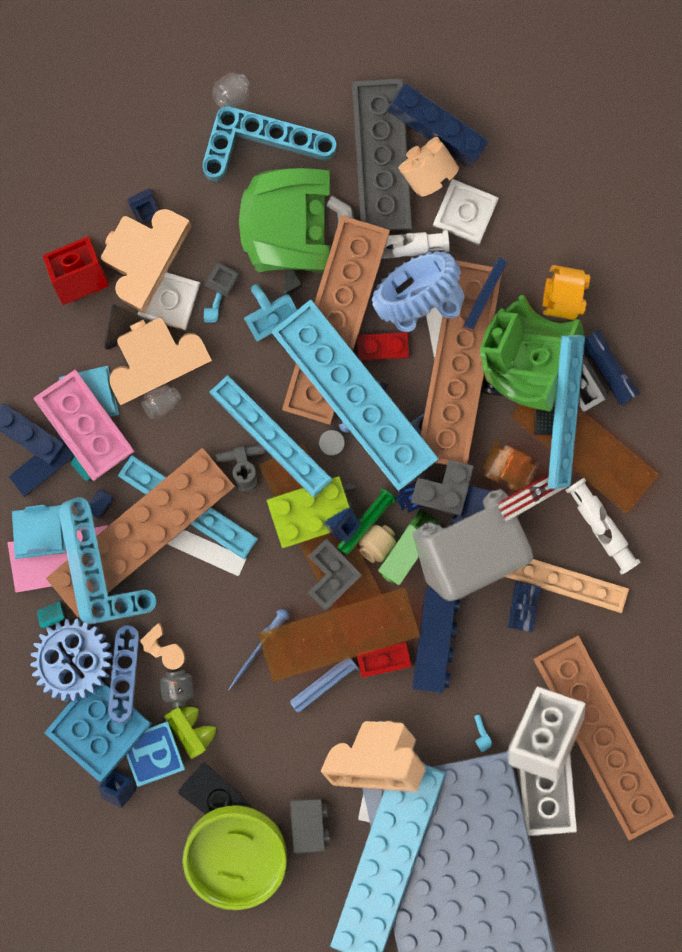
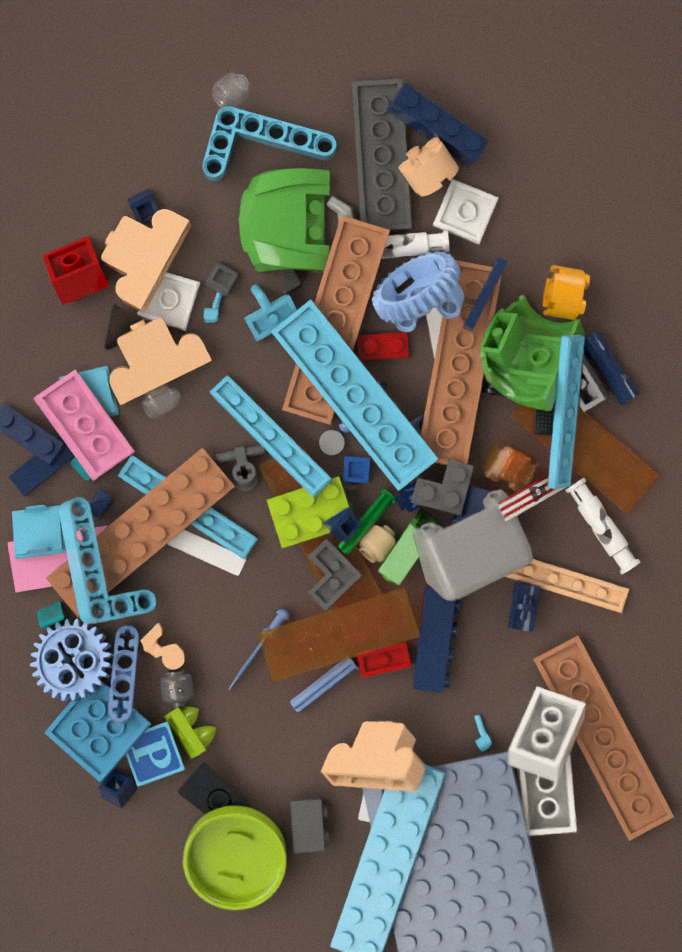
(356, 470): none -> blue plate

